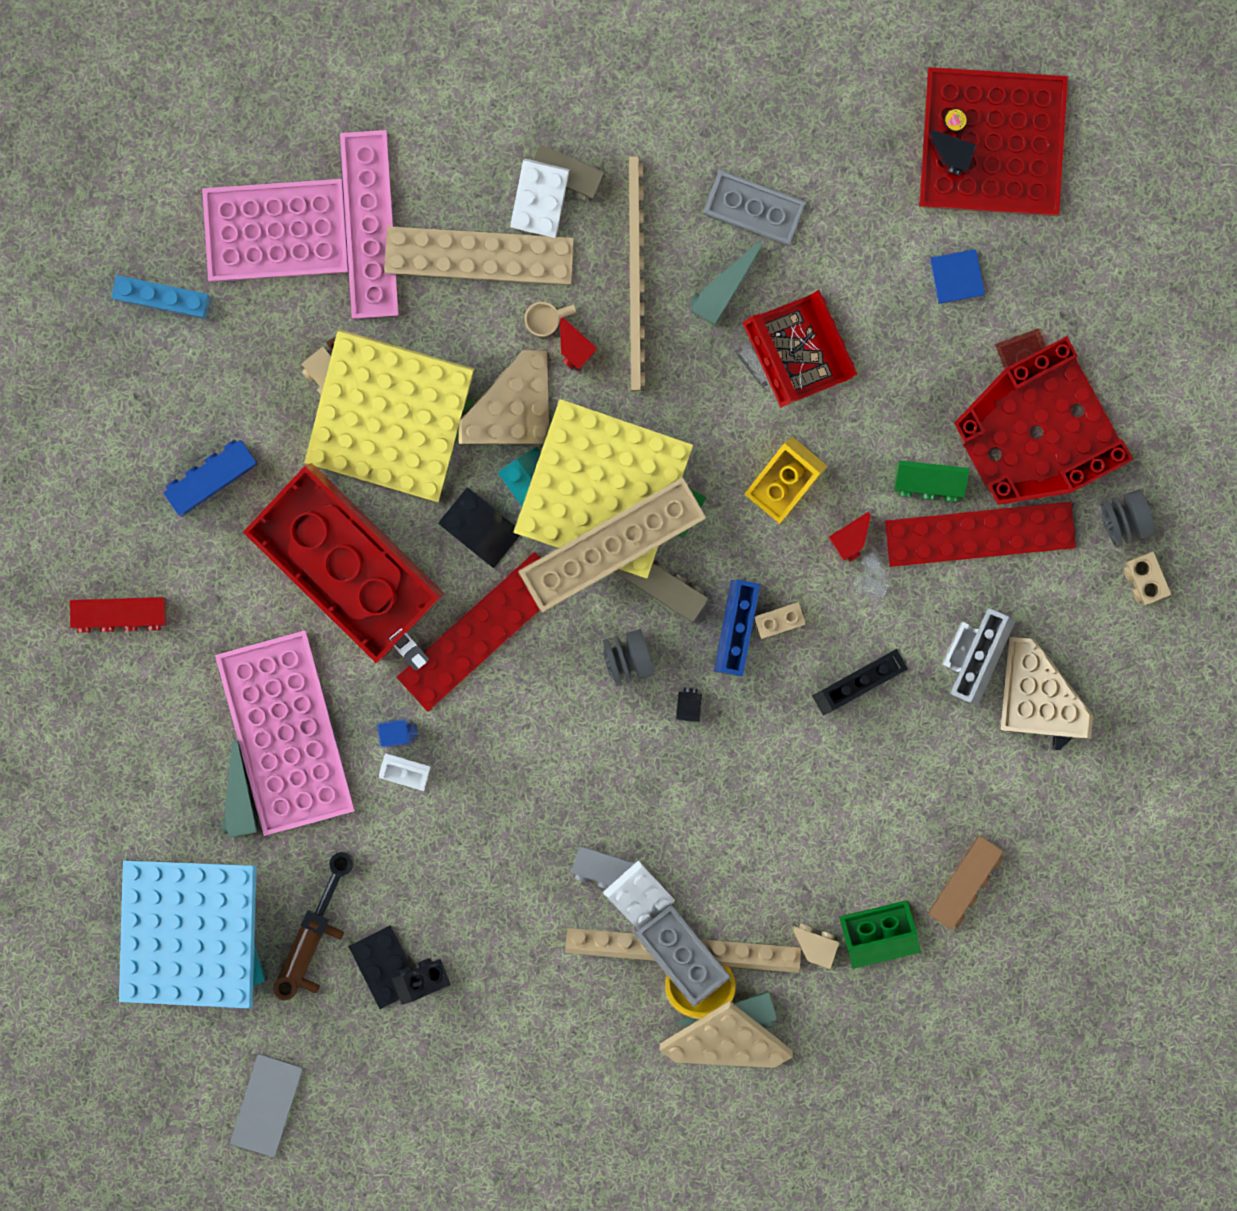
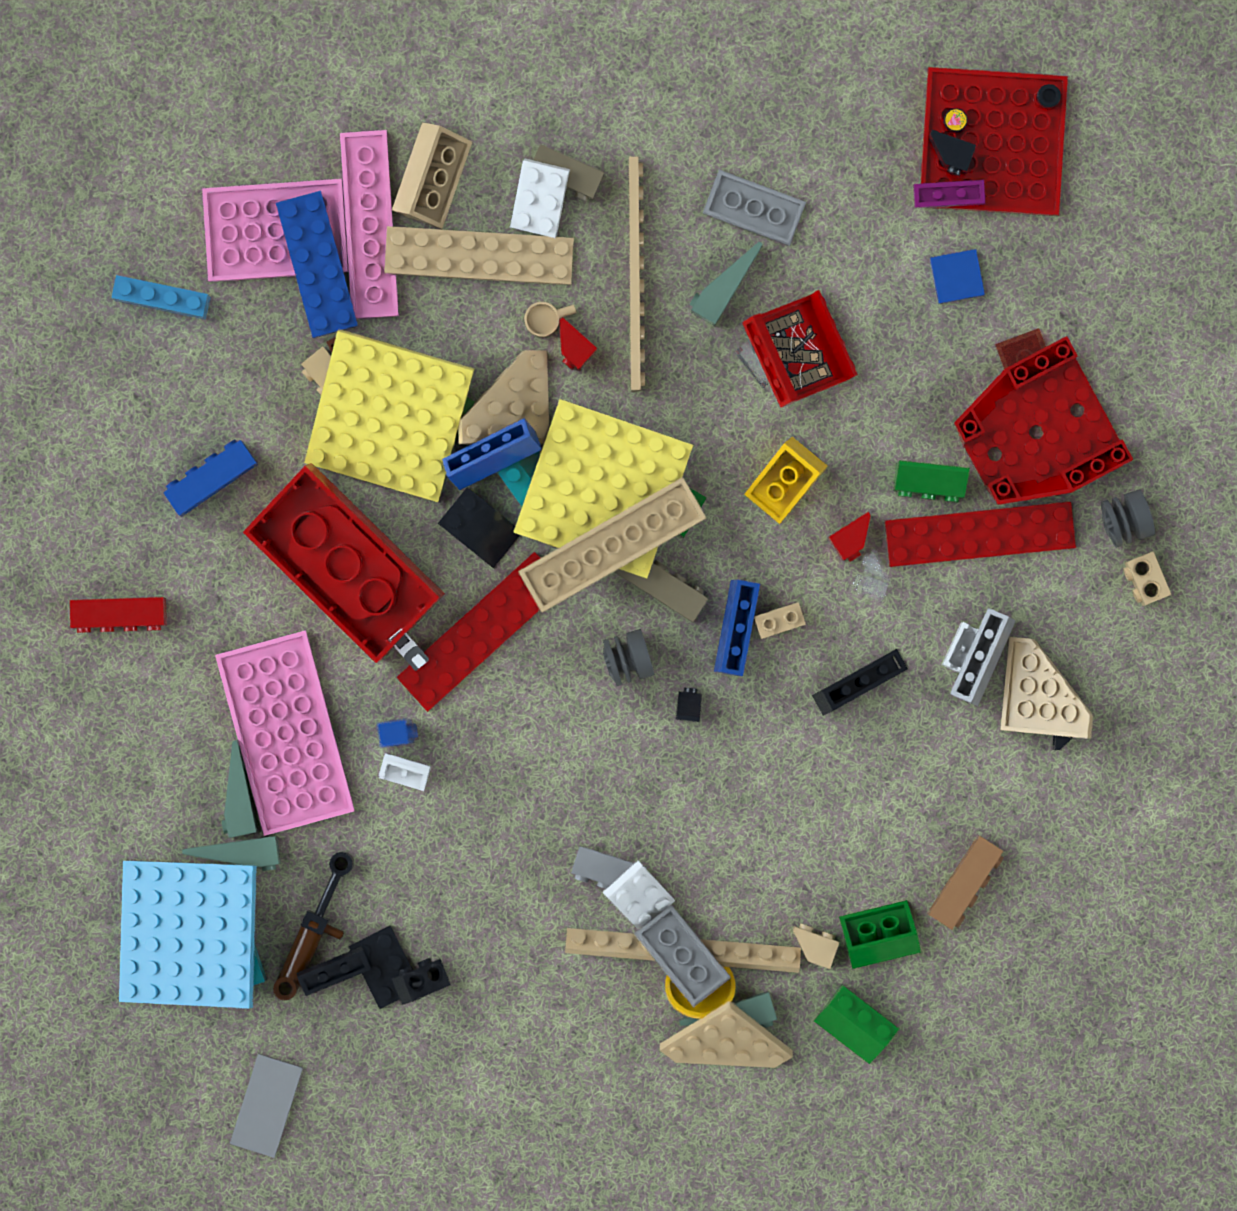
(258, 852): none -> sand green slope
(316, 264): none -> blue plate
(333, 971): none -> black plate
(432, 175): none -> tan slope
(491, 454): none -> blue brick
(856, 1024): none -> green slope
(949, 194): none -> magenta plate
(1048, 96): none -> black tile

